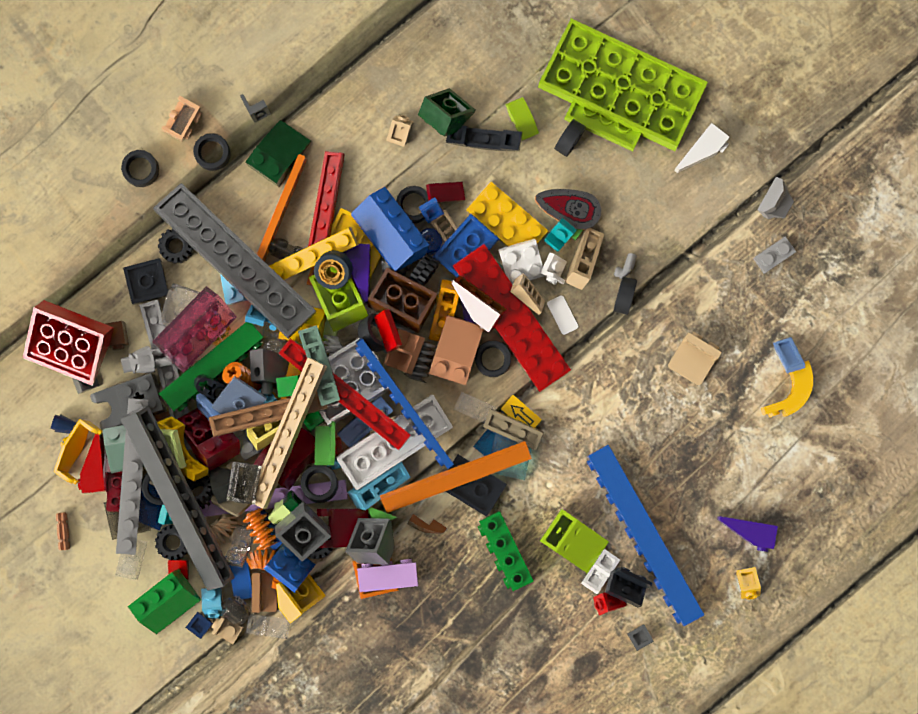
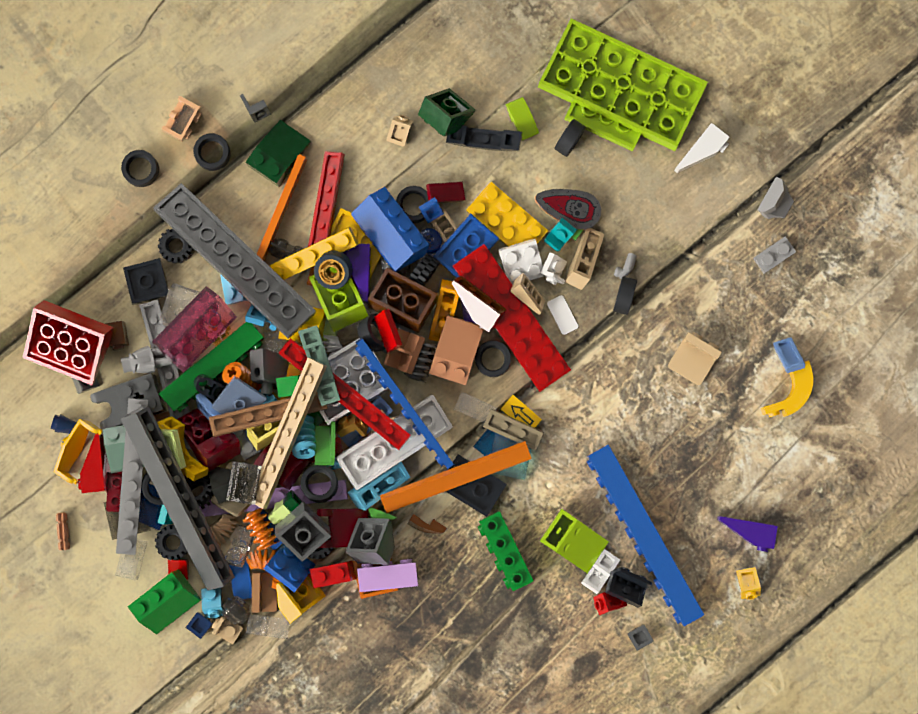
(305, 442): none -> medium azure piece
(333, 574): none -> red brick
(349, 424): none -> pearl gold bracket

